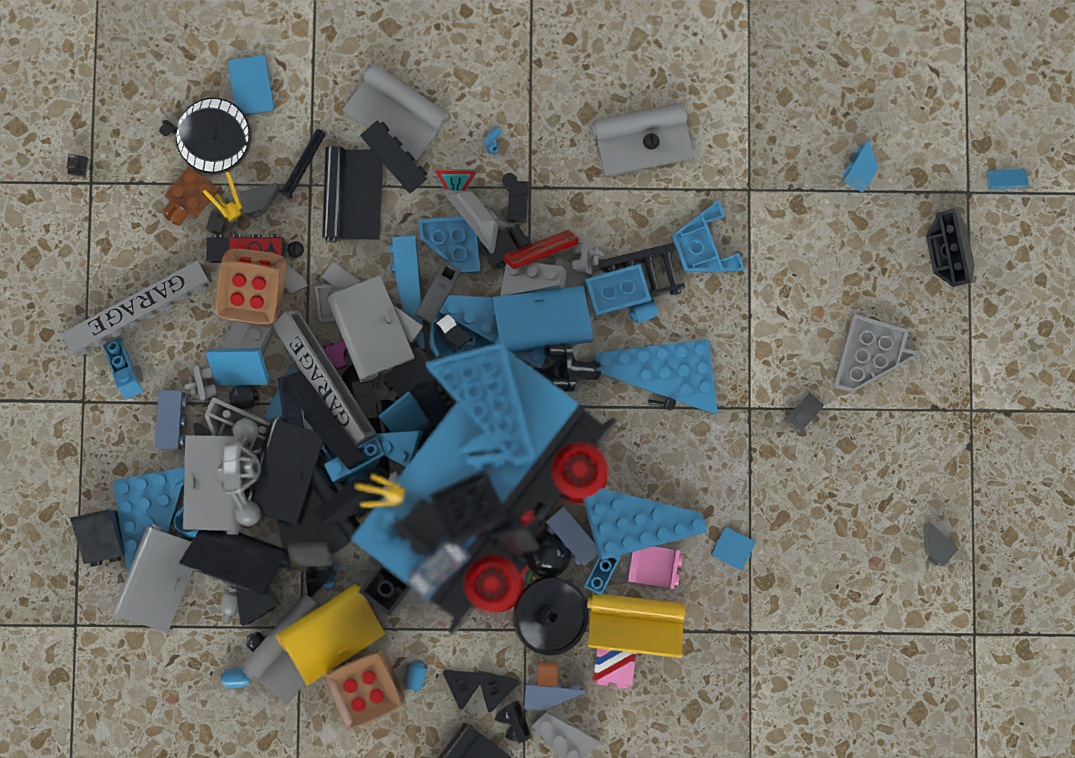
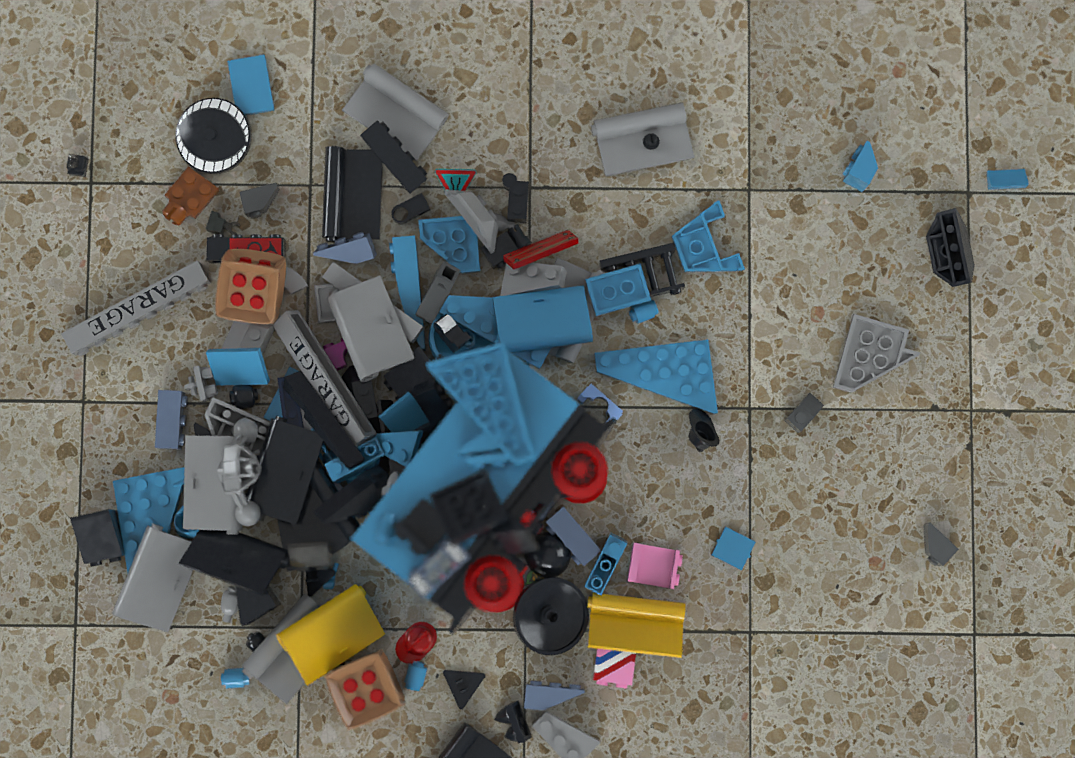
(122, 369): dark azure slope -> none
(167, 128): black piece -> none
(229, 210): yellow plant -> none
(295, 249): black piece -> none
(303, 163): black axle -> none
(352, 250): none -> sand blue slope
(385, 589): black slope -> none
(394, 495): yellow plant -> none
(415, 206): none -> black piece
(416, 642): none -> red piece
(490, 140): dark azure arm -> none
(495, 688): black piece -> none
(547, 673): dark orange slope -> none
(566, 369): black wheel -> none
(589, 255): light grey hips -> none
(593, 393): none -> light blue piece
(632, 523): dark azure wing -> none
(668, 404): black hand -> none
(702, 430): none -> black piece

